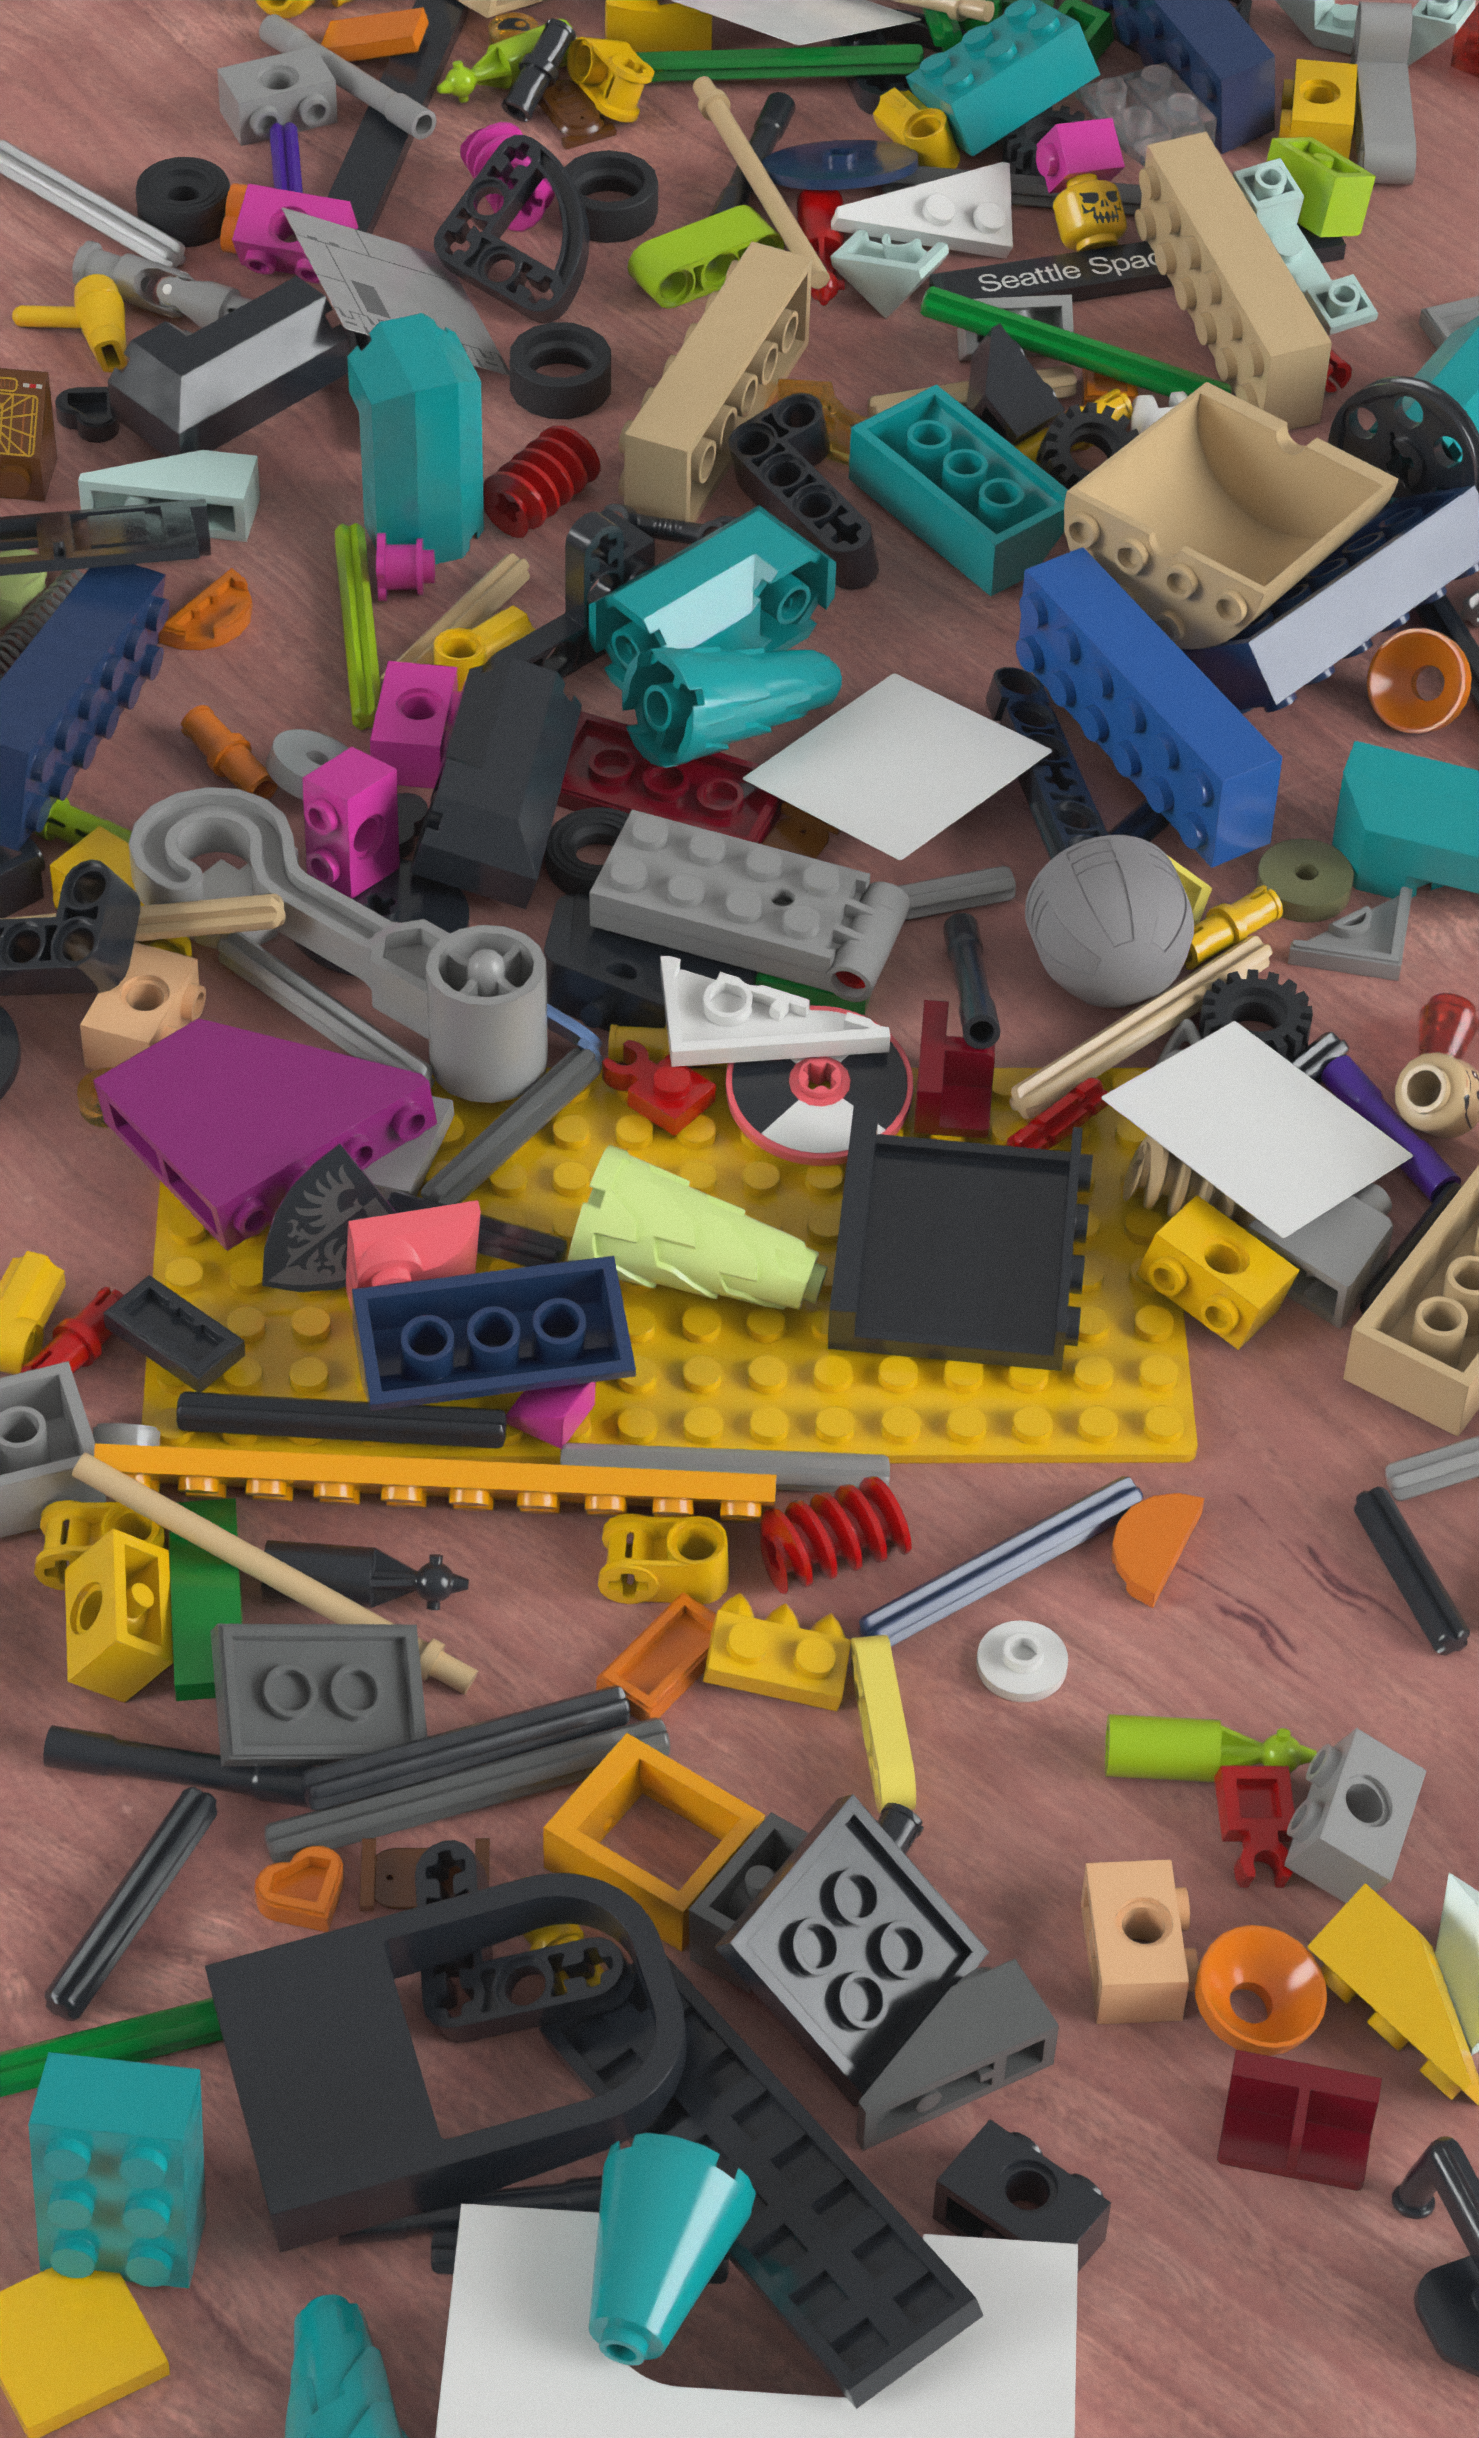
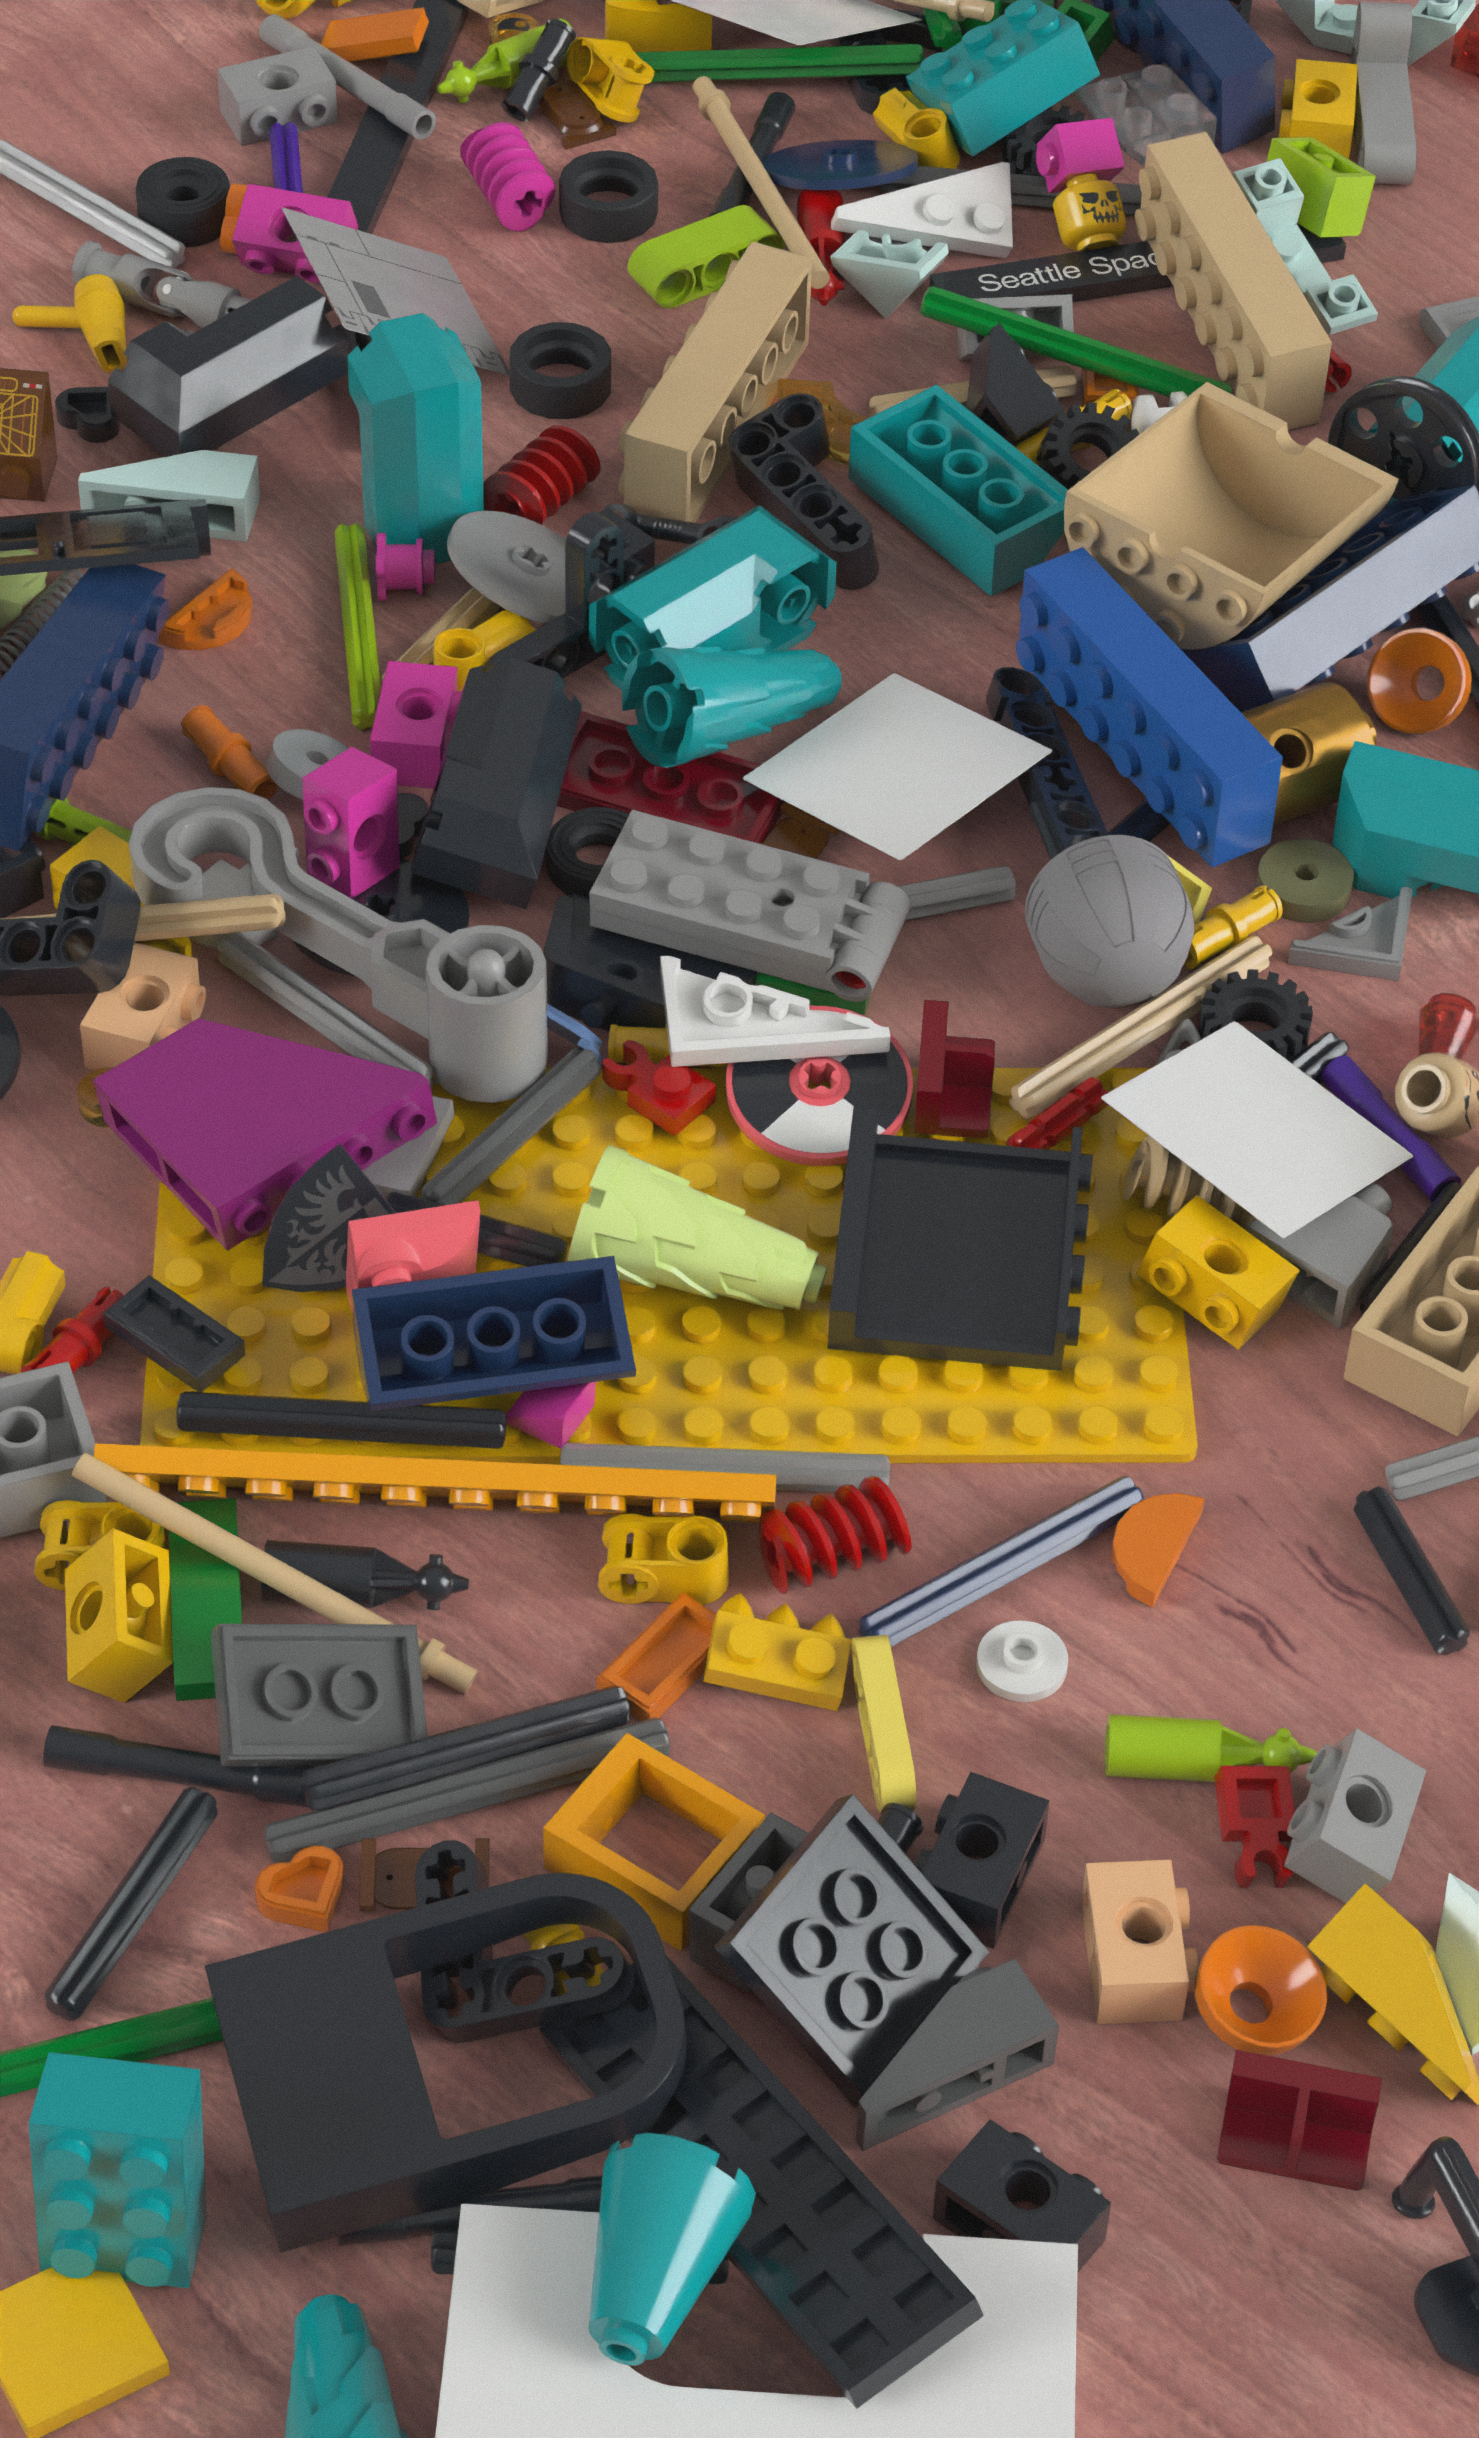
(126, 1434): light grey tile -> none
(488, 248): black beam -> none
(511, 562): none -> light grey piece
(976, 1007): black piece -> none
(991, 1823): none -> black brick
(1315, 739): none -> pearl gold cylinder

